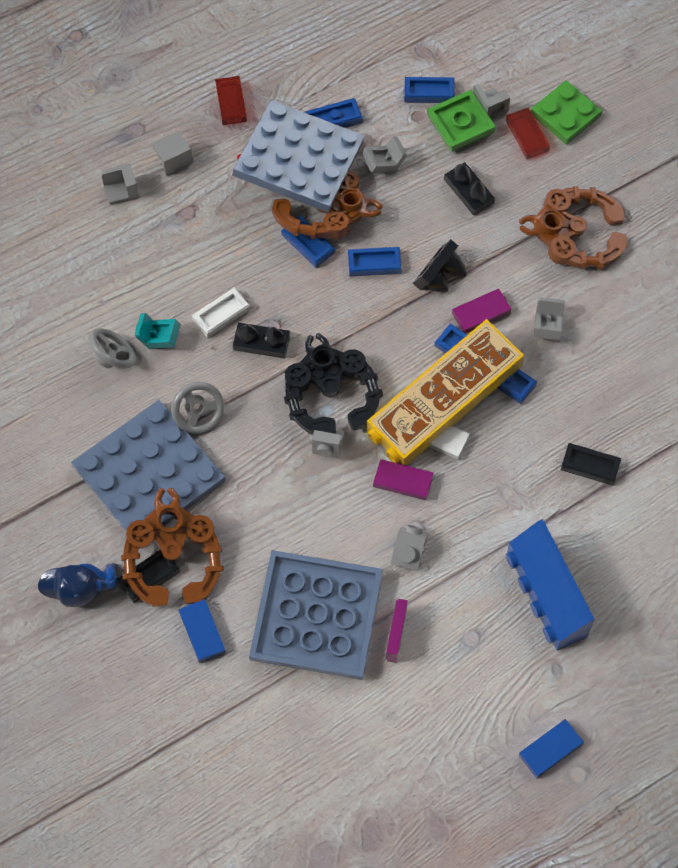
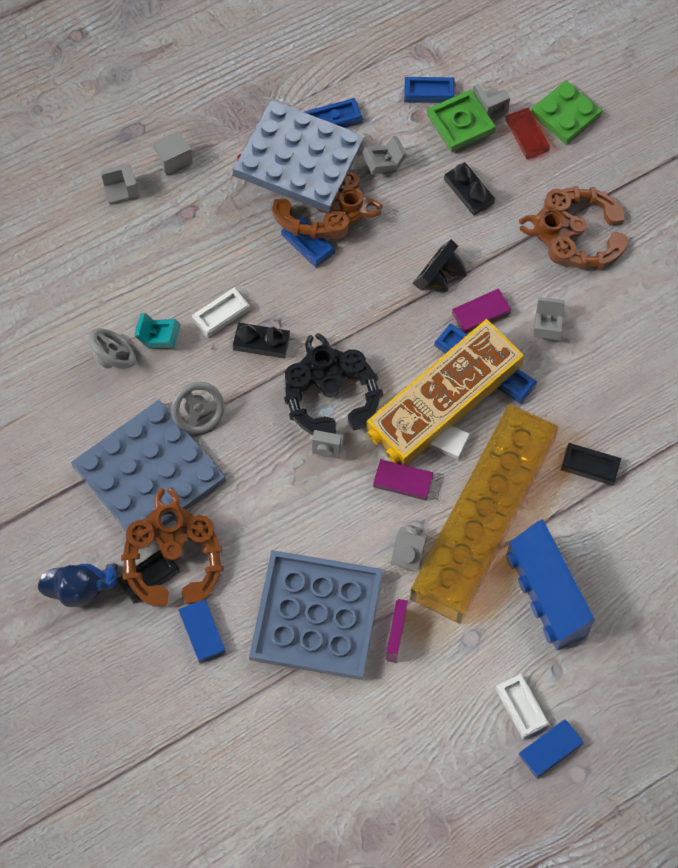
(231, 100): clear red tile -> none
(374, 261): blue tile -> none
(483, 514): none -> clear yellow brick
(522, 706): none -> white tile

